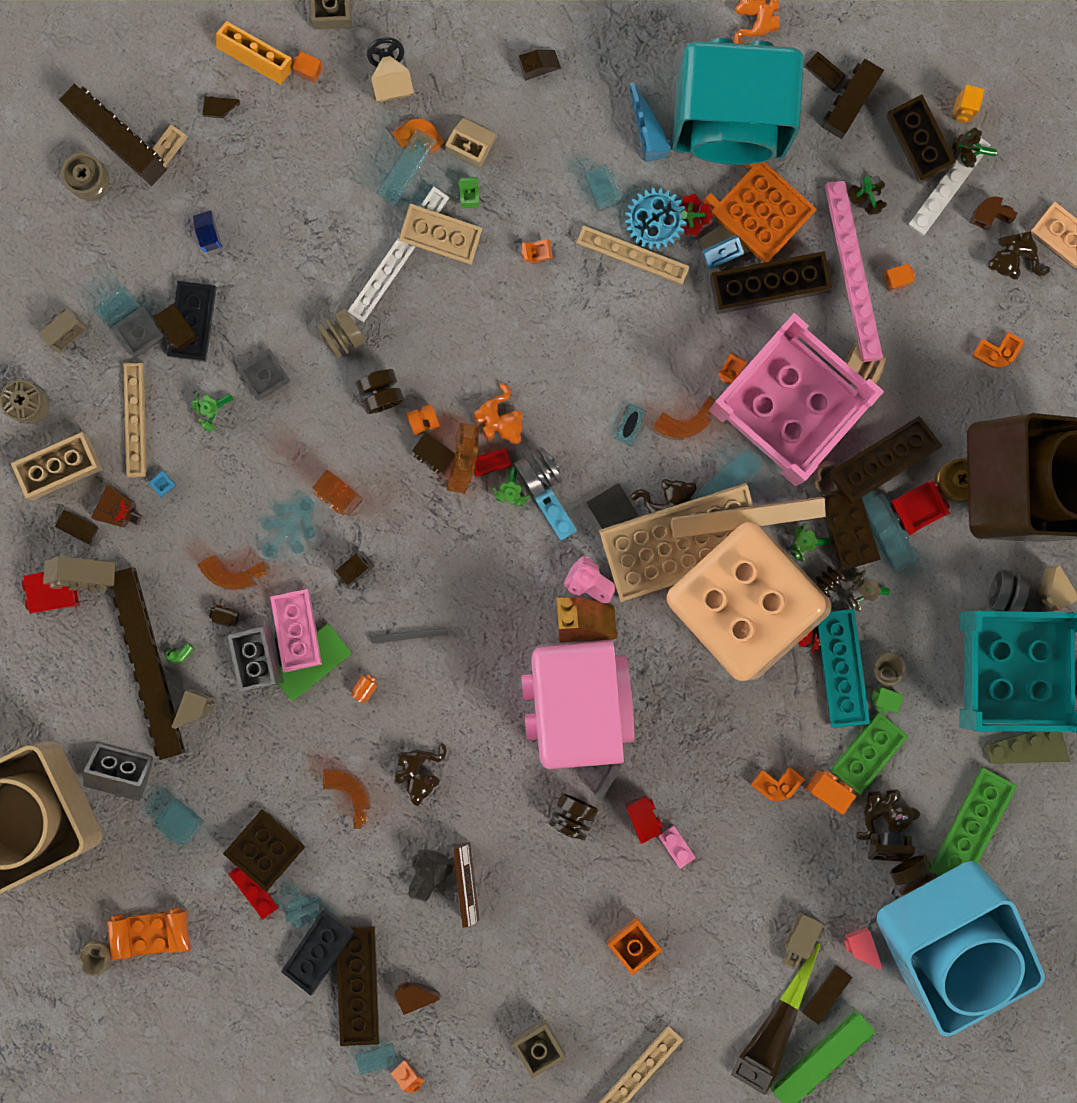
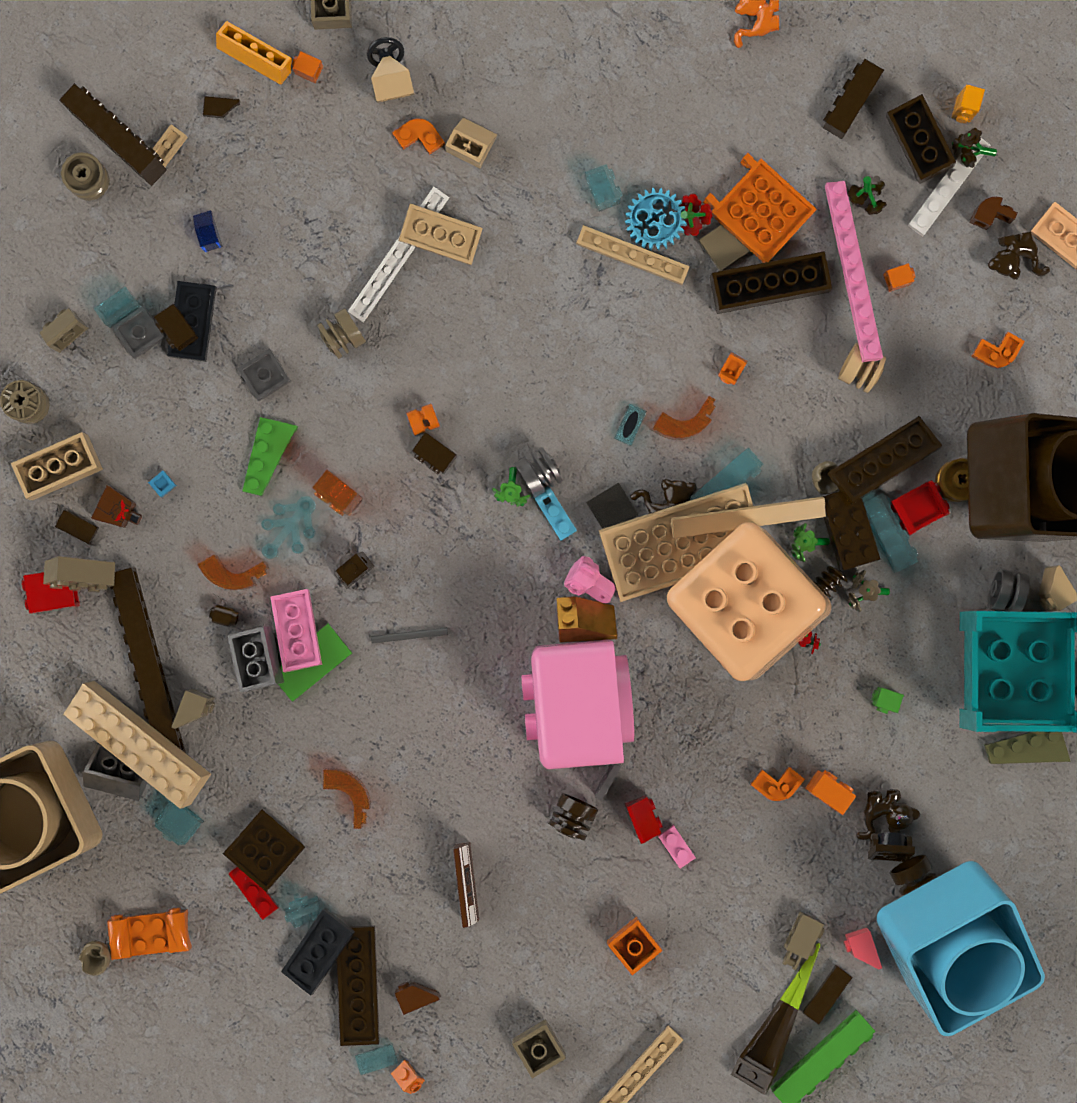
(135, 420): tan tile -> none
(137, 744): none -> tan brick
(178, 656): bright green arm -> none
(210, 408): bright green plant -> none
(268, 448): none -> bright green wing
(364, 688): orange brick -> none
(377, 386): dark brown wheel -> none
(406, 167): clear light blue brick -> none
(418, 783): dark brown animal -> none
(430, 870): clear smoke piece -> none
(465, 458): clear orange arch -> none
(469, 192): bright green bracket -> none
(492, 462): red plate -> none
(508, 425): orange animal -> none
(537, 251): orange bracket -> none
(538, 63): dark brown slope -> none
(650, 132): dark azure wedge -> none
(723, 252): dark azure plate -> none
(737, 101): teal piece -> none
(795, 400): bright pink piece -> none
(825, 71): dark brown tile -> none
(843, 669): teal plate -> none
(869, 753): bright green tile -> none
(889, 669): dark tan hair -> none
(974, 822): bright green plate -> none

